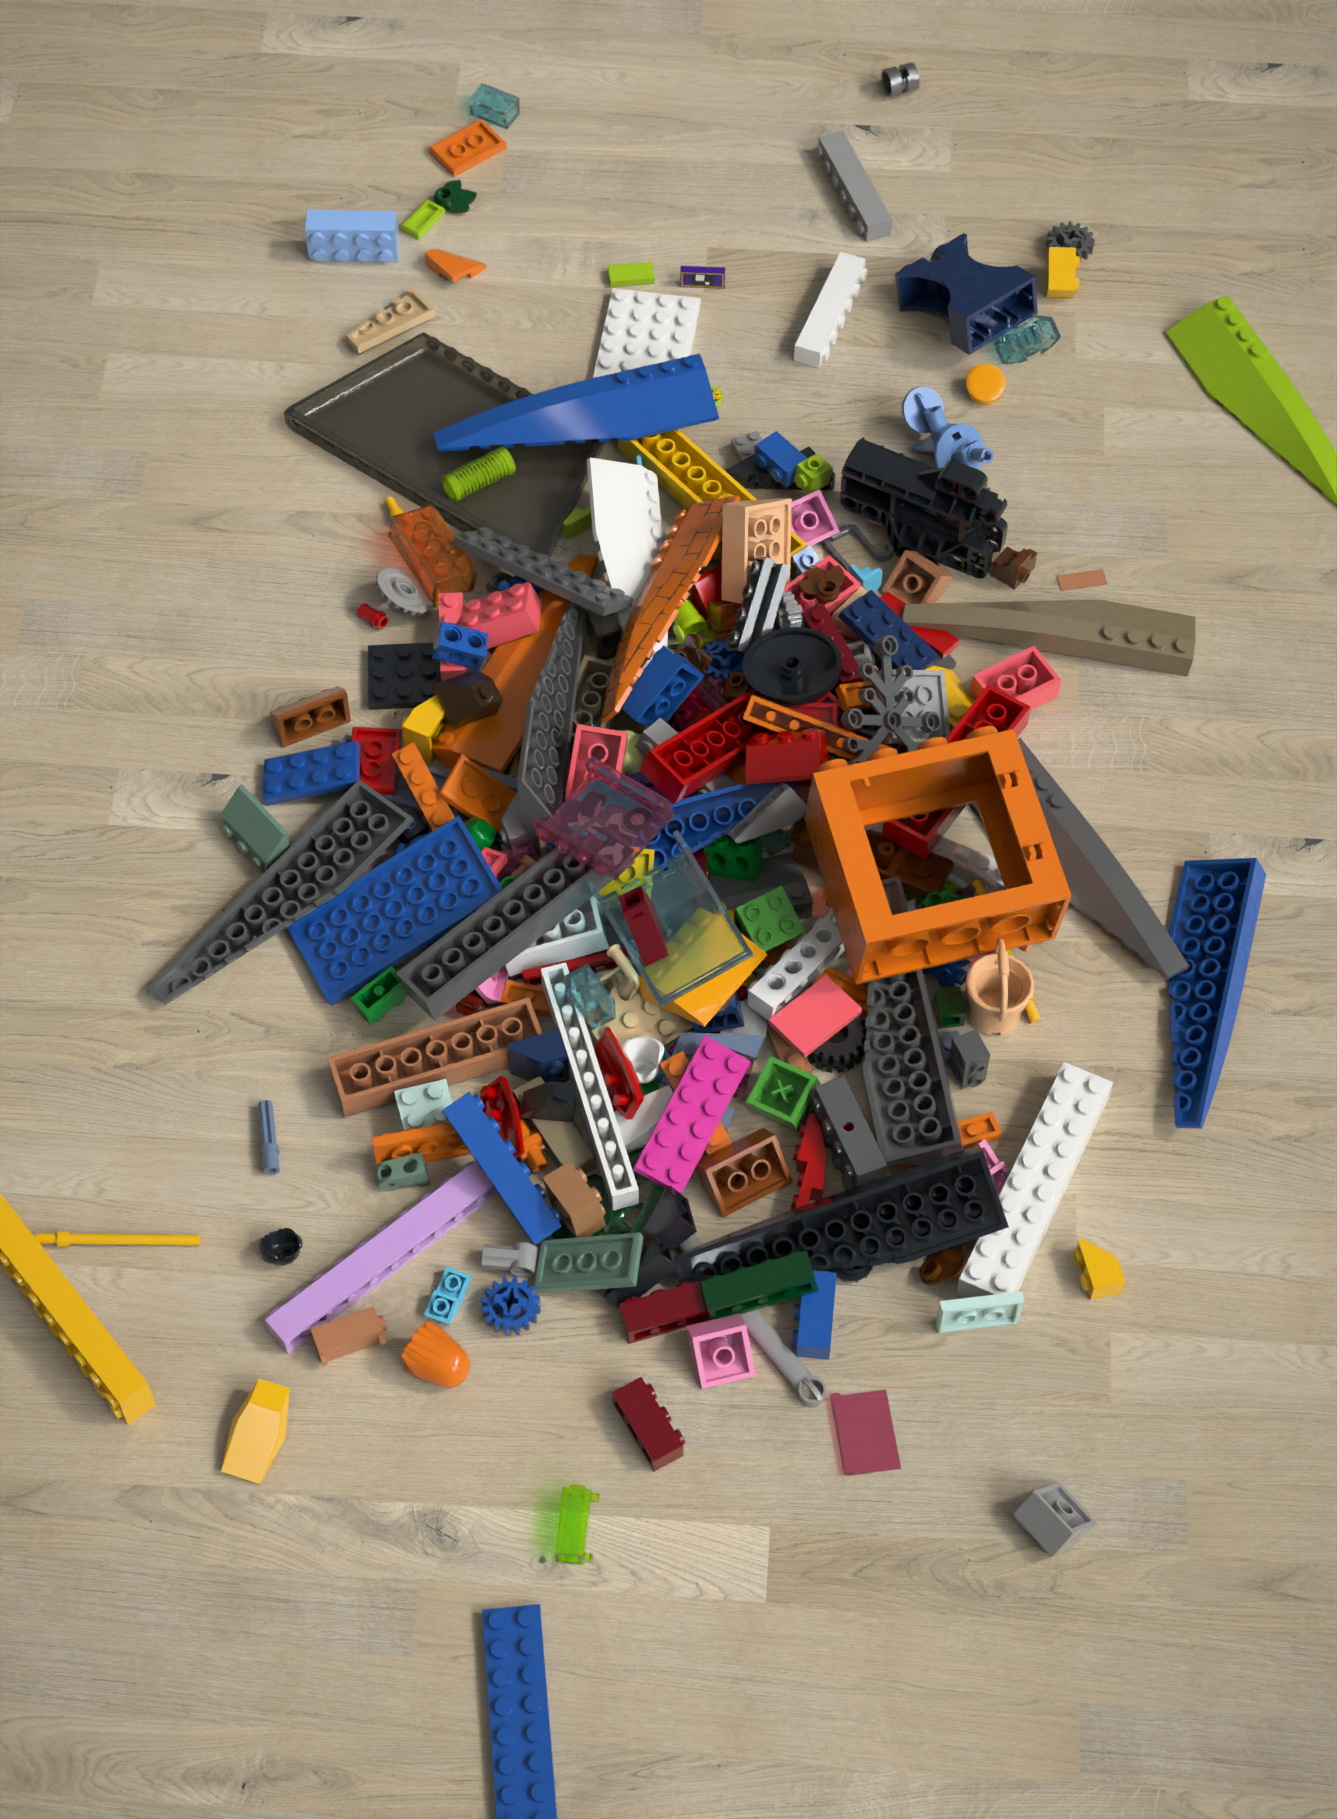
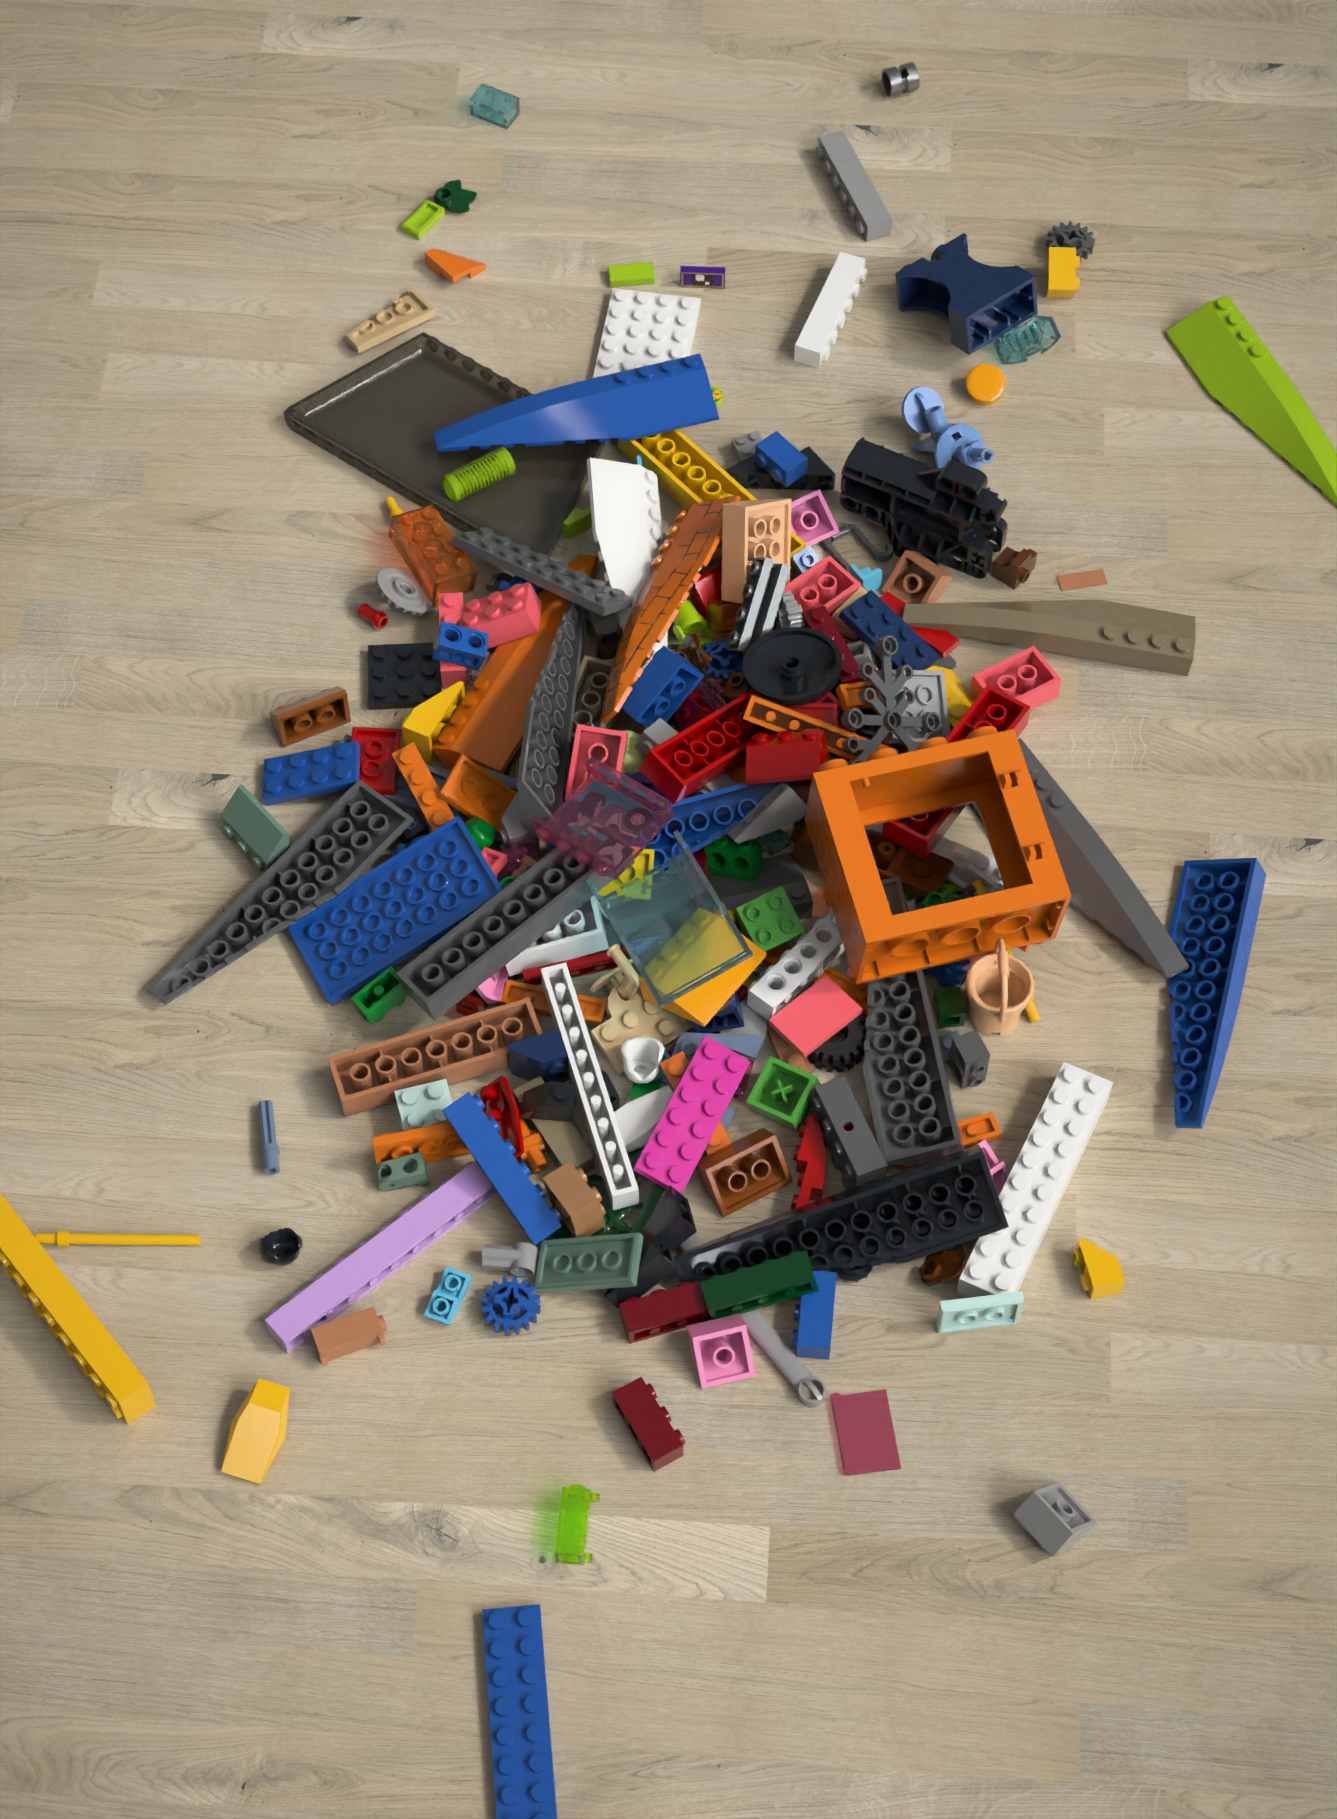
(352, 235): light blue brick -> none
(435, 1357): orange hair -> none
(467, 147): orange tile -> none
(468, 697): dark brown slope -> none
(590, 996): clear light blue brick -> none
(618, 1075): red piece -> none
(643, 925): dark red slope -> none
(813, 473): lime brick -> none
(821, 581): reddish brown plate -> none

